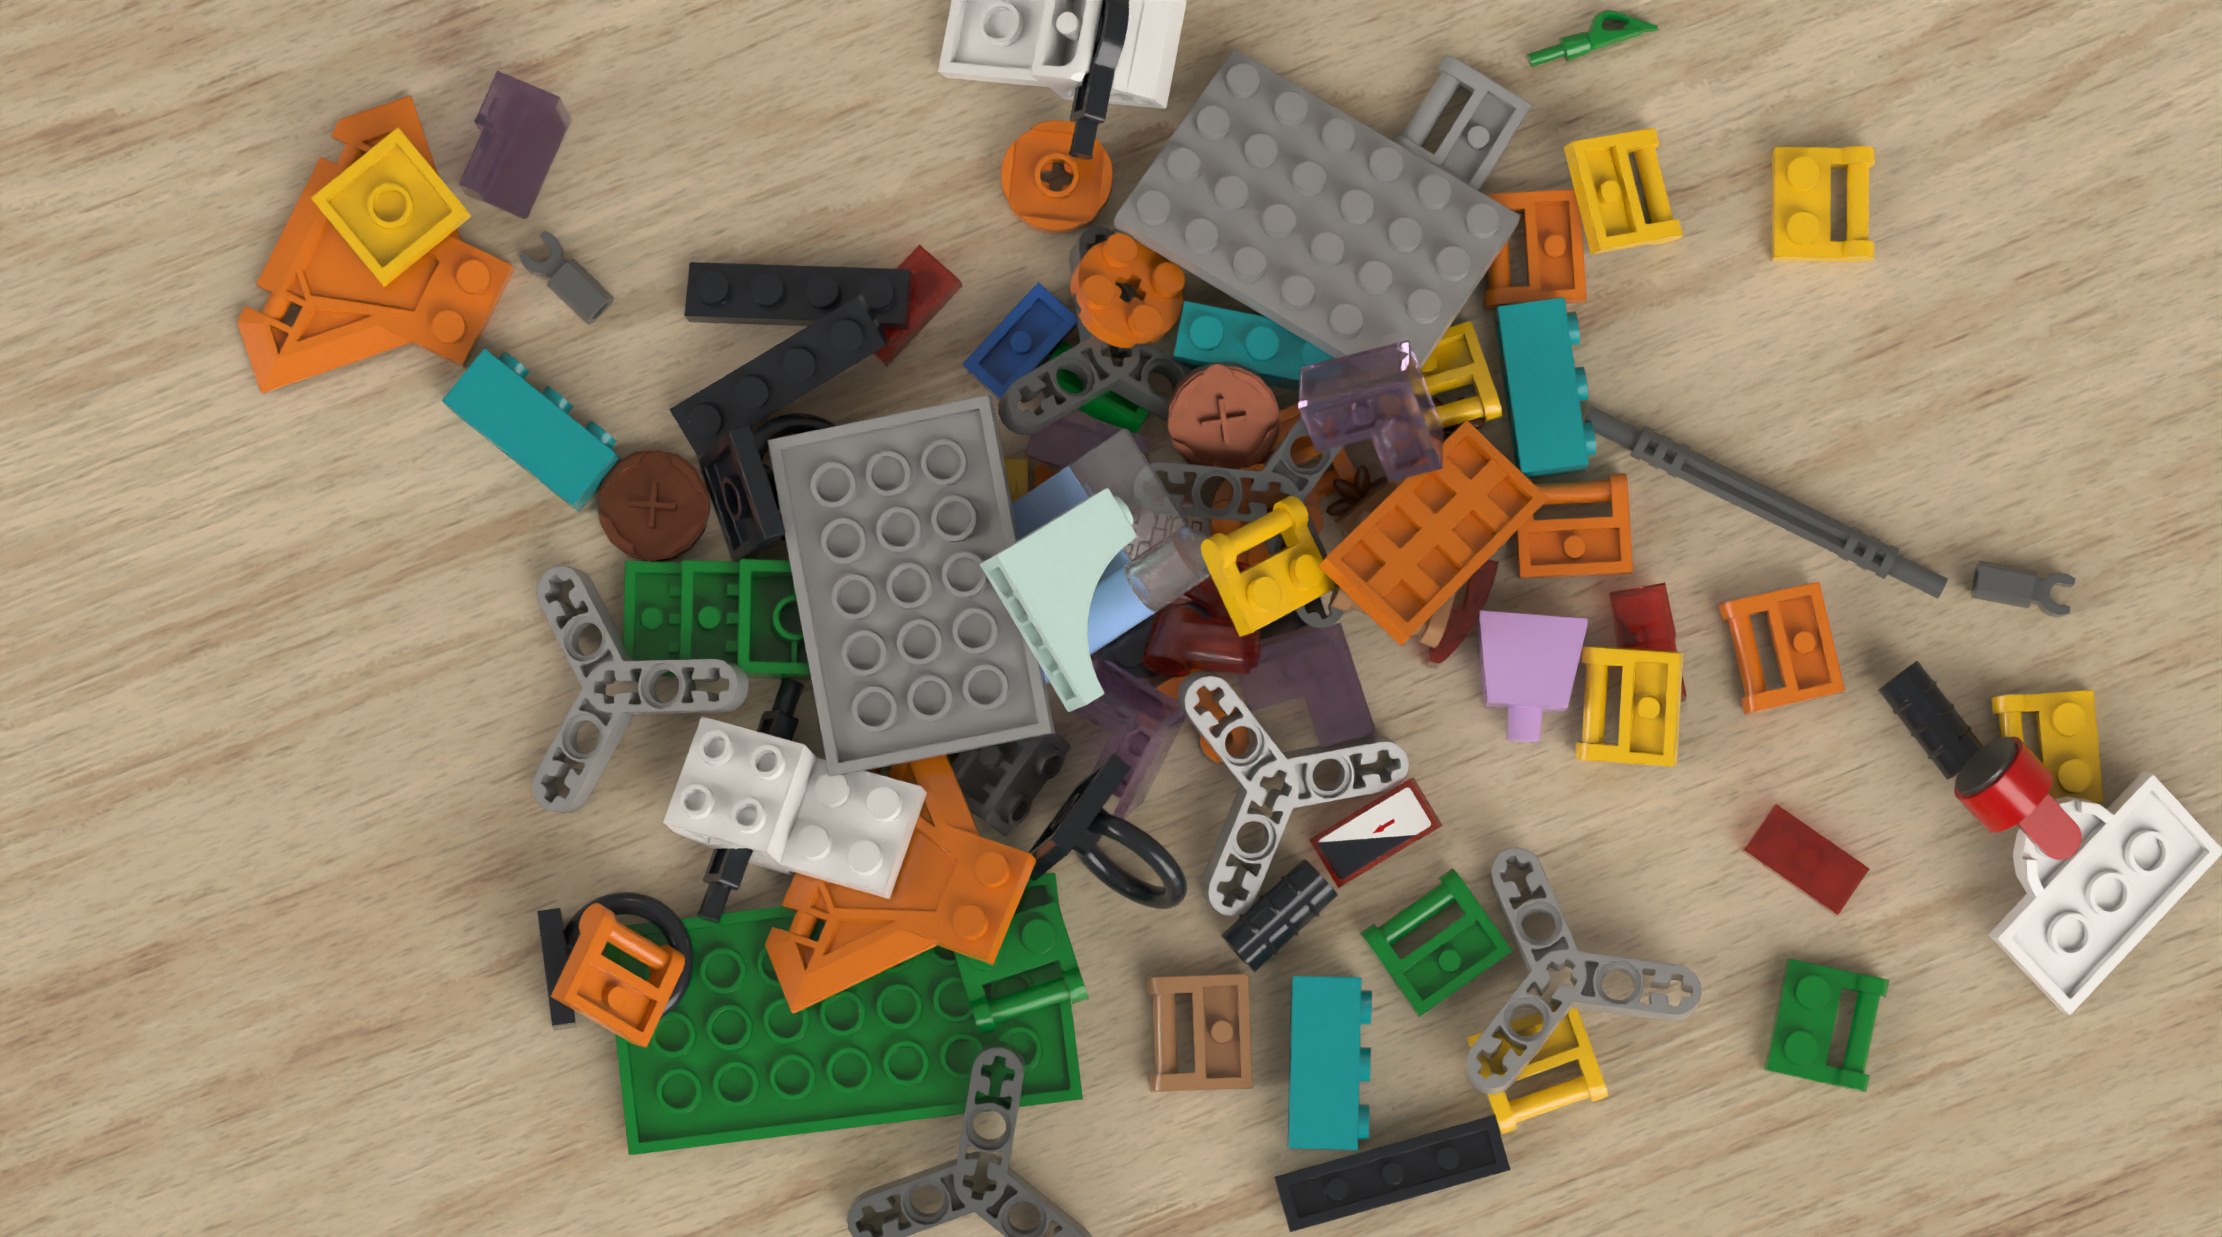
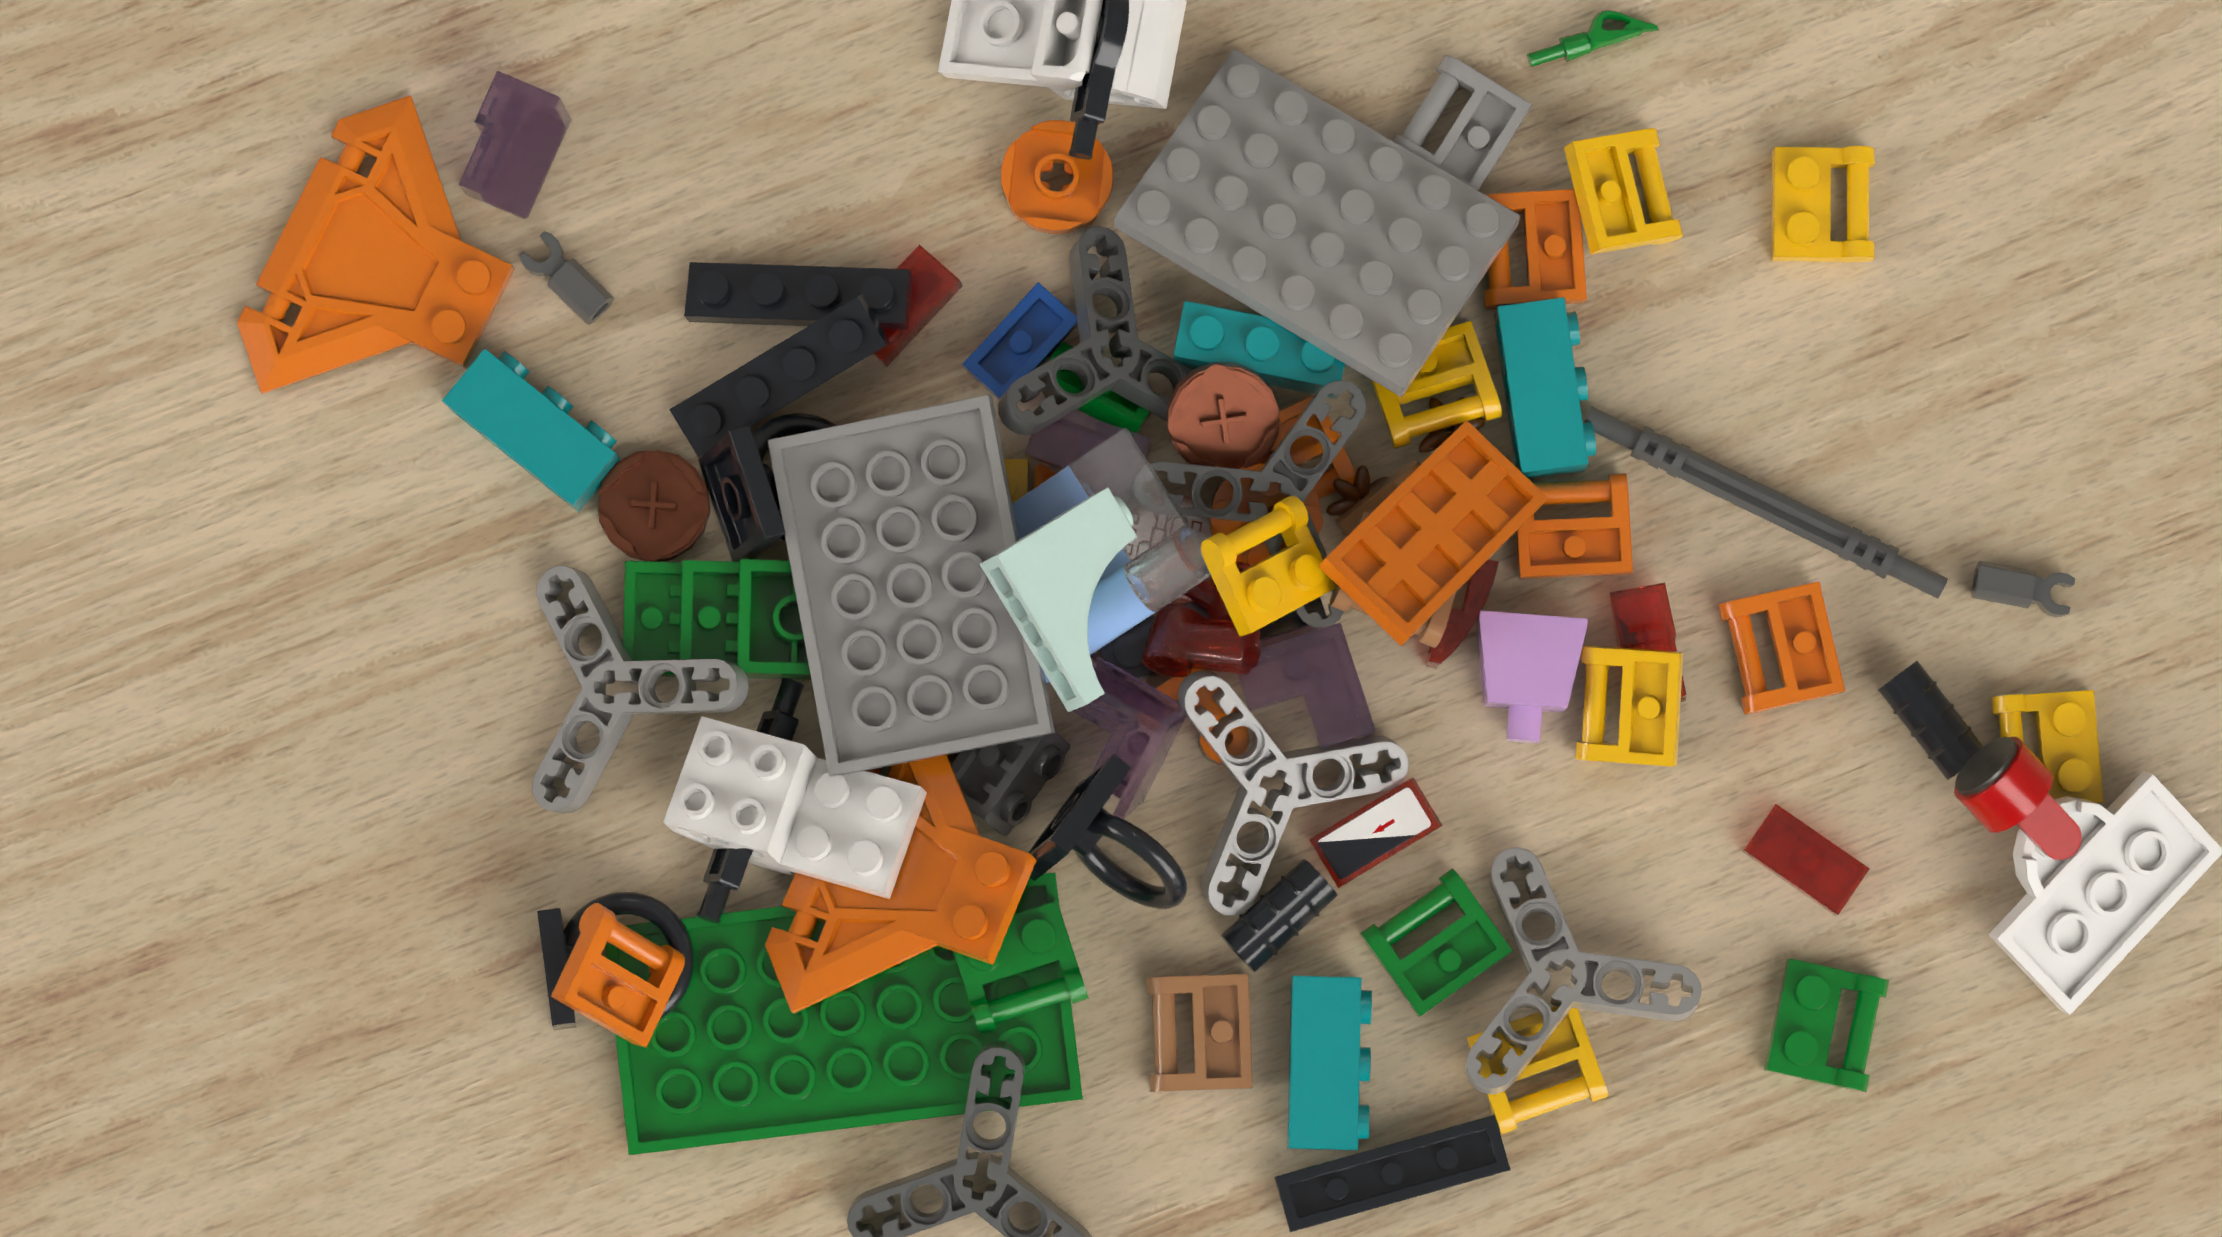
(391, 207): yellow plate -> none
(1147, 272): orange plate -> none
(1377, 398): panel -> none

